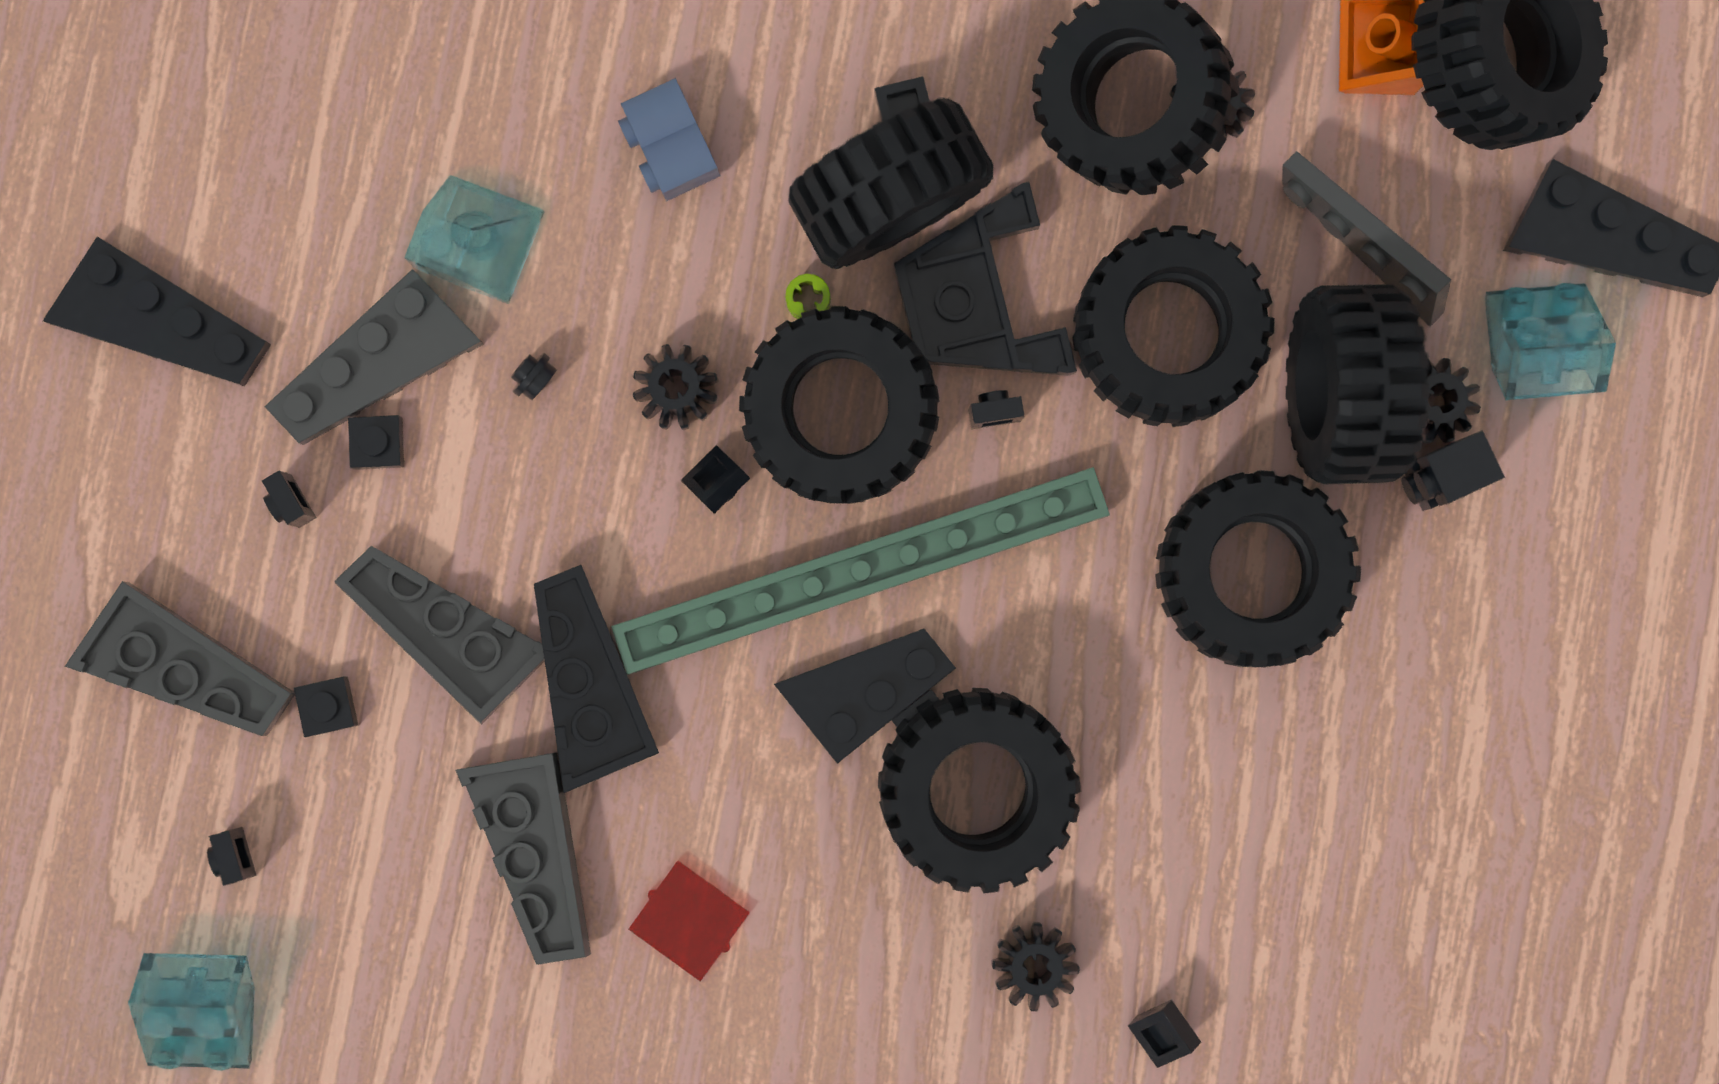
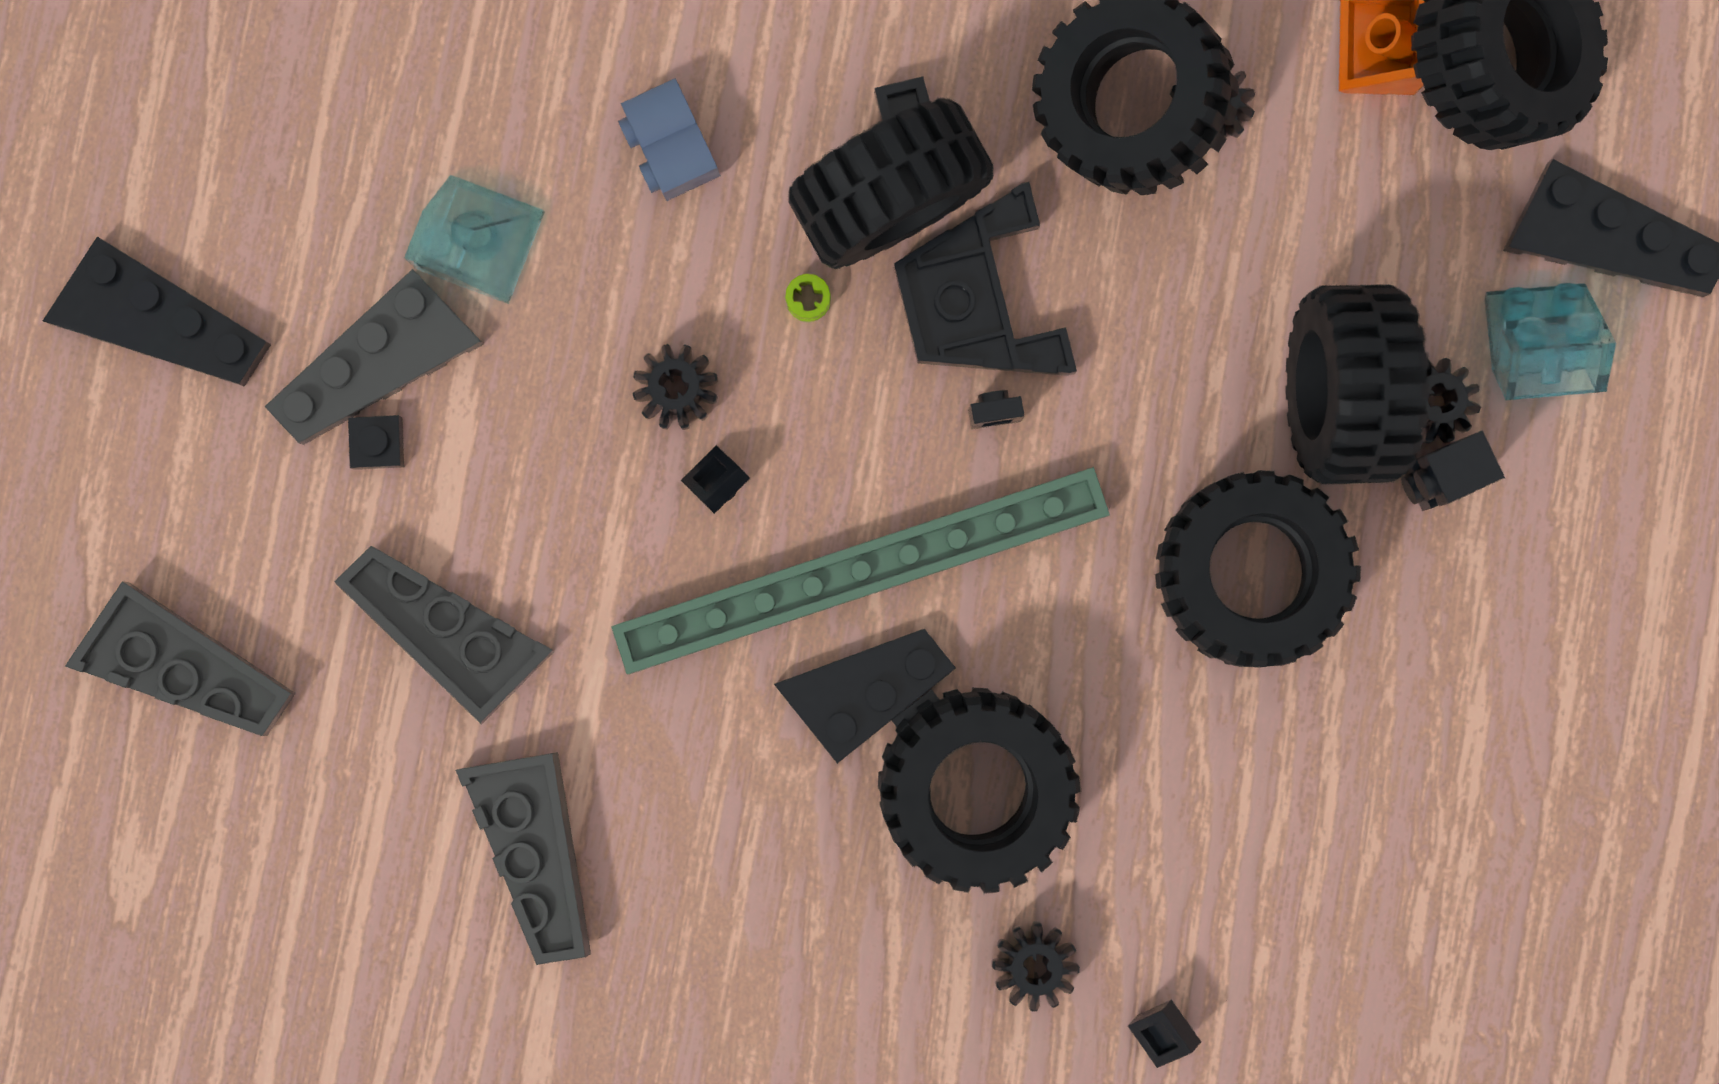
(194, 1010): clear light blue slope -> none
(230, 856): black plate -> none
(286, 500): black plate -> none
(326, 706): black plate -> none
(532, 375): black plate -> none
(590, 694): black wing -> none
(689, 920): clear red piece -> none
(790, 357): black tyre -> none
(1219, 279): black tyre -> none
(1367, 237): dark grey wing -> none

